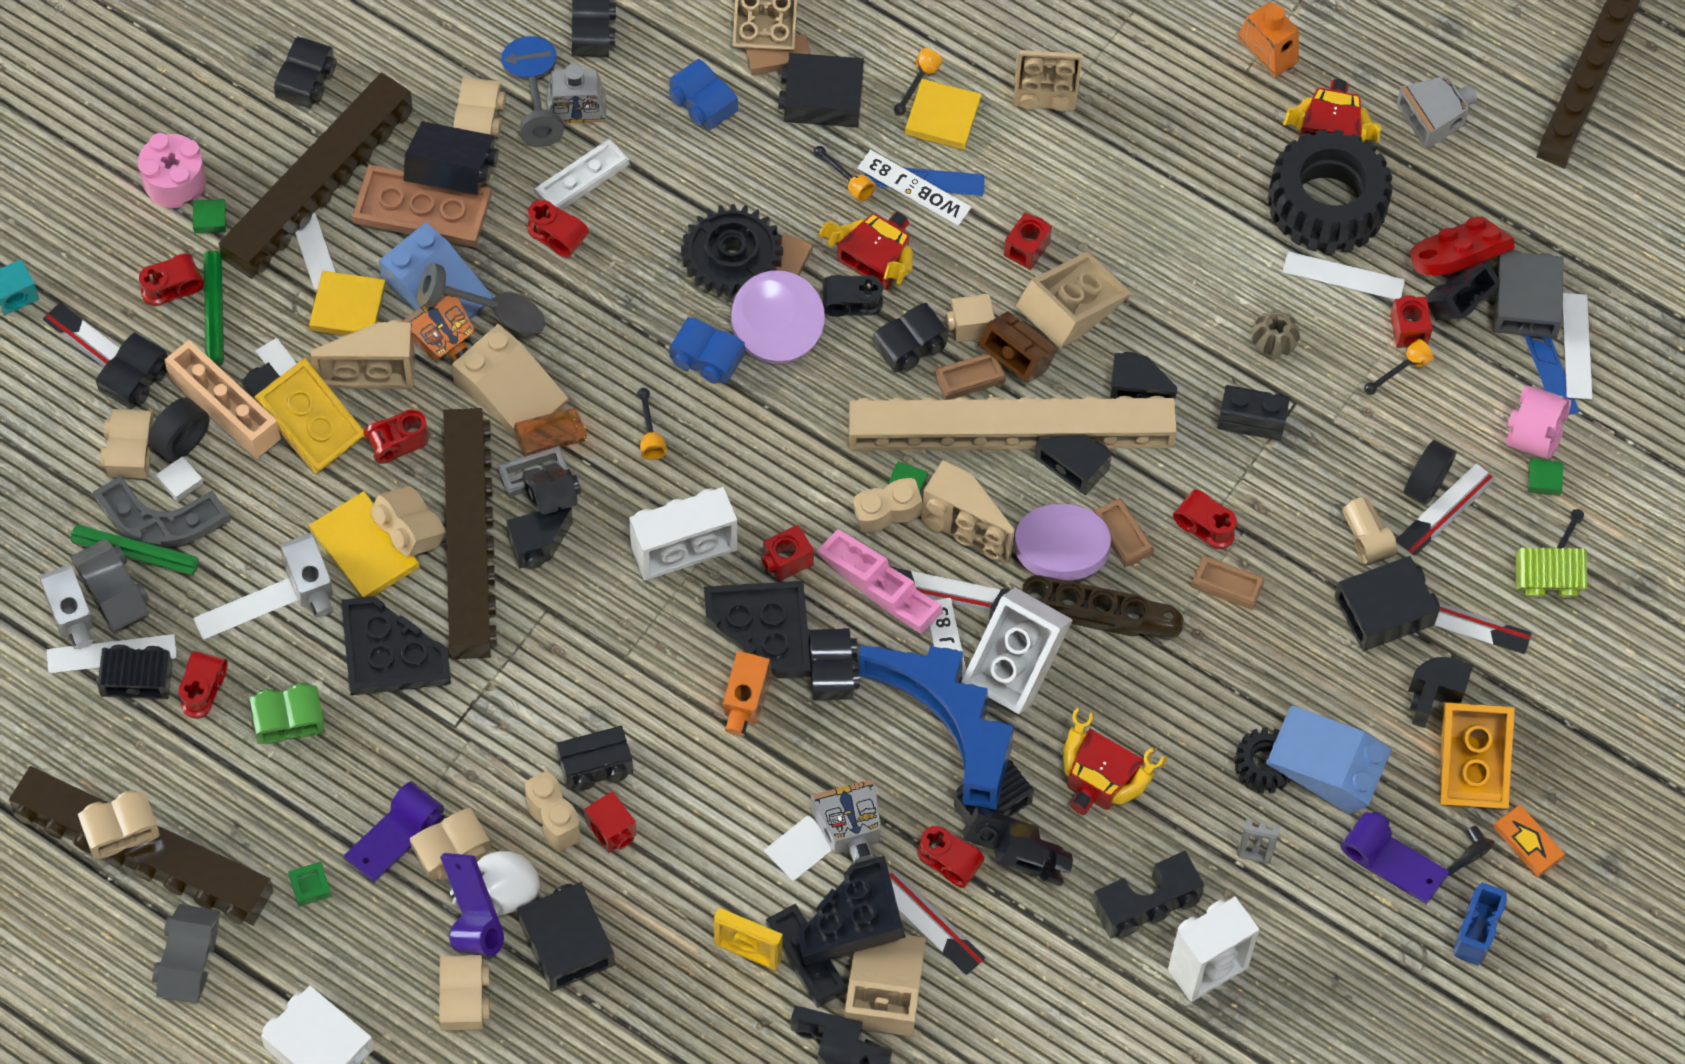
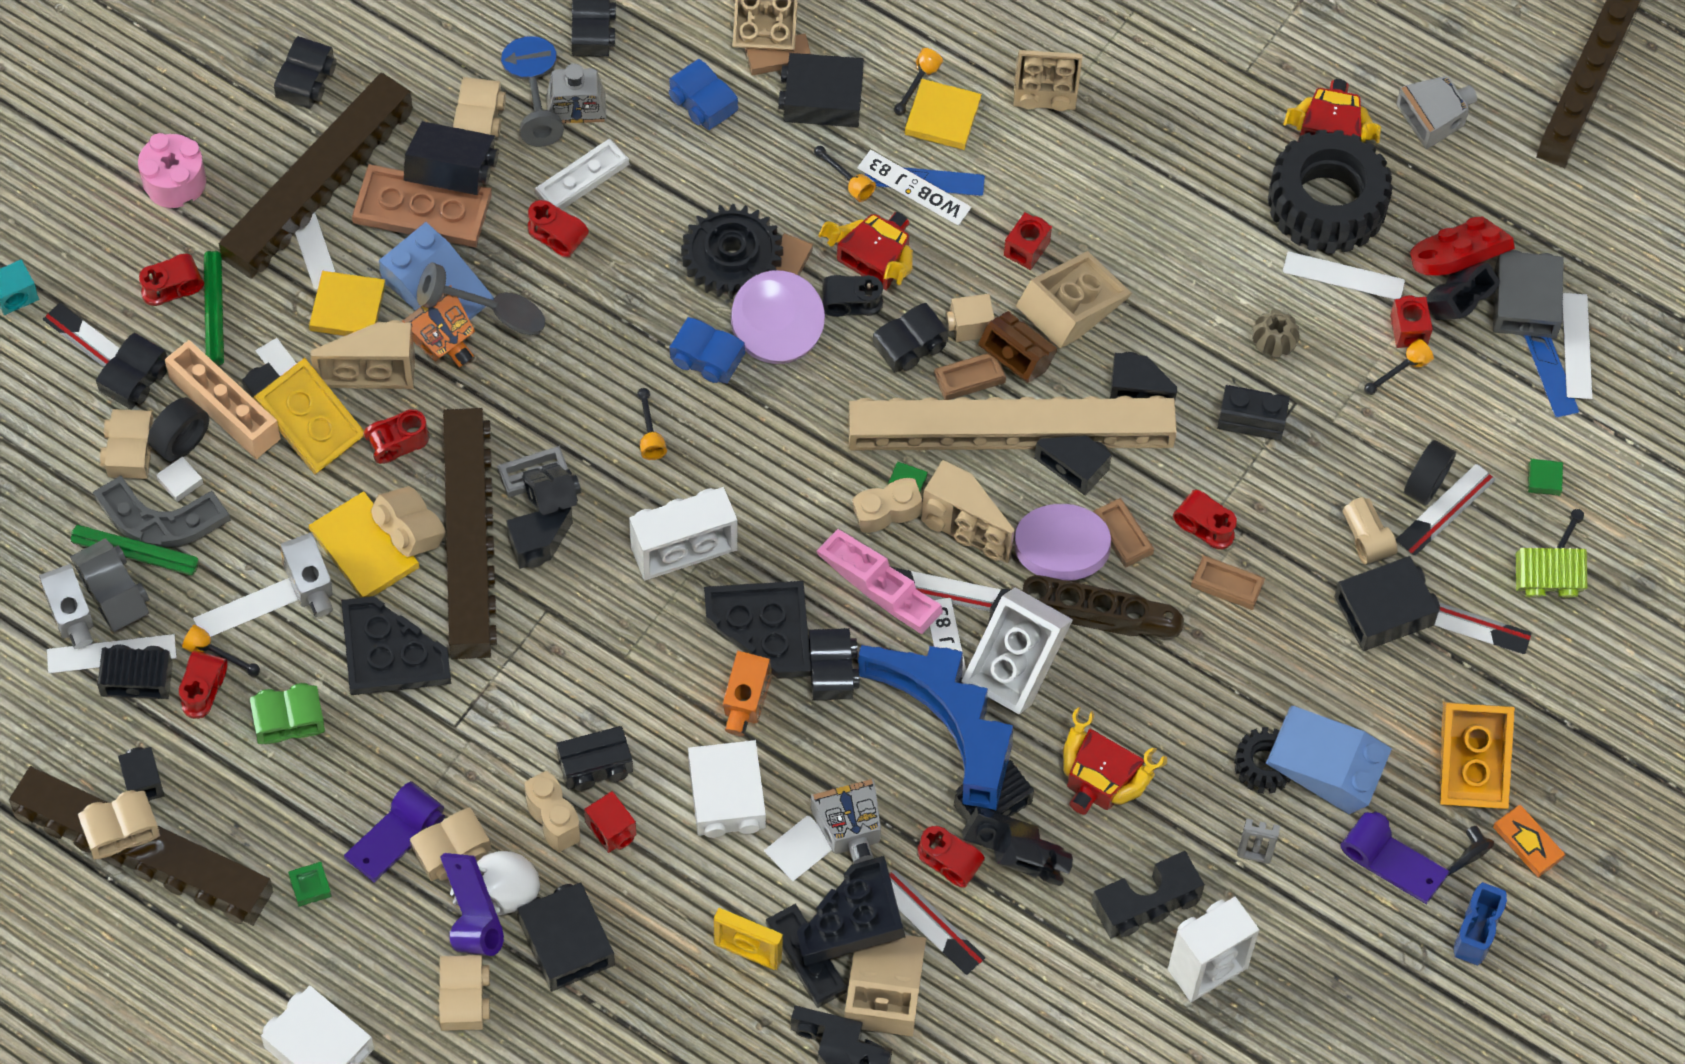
(141, 772): none -> black brick
(190, 939): dark grey brick -> none
(200, 640): none -> hinge
(209, 216): green tile -> none
(506, 379): tan slope -> none
(550, 431): clear orange tile -> none
(726, 788): none -> white brick
(791, 541): red brick -> none
(1271, 38): orange torso -> none
(1438, 680): black brick -> none
(1538, 422): bright pink brick -> none

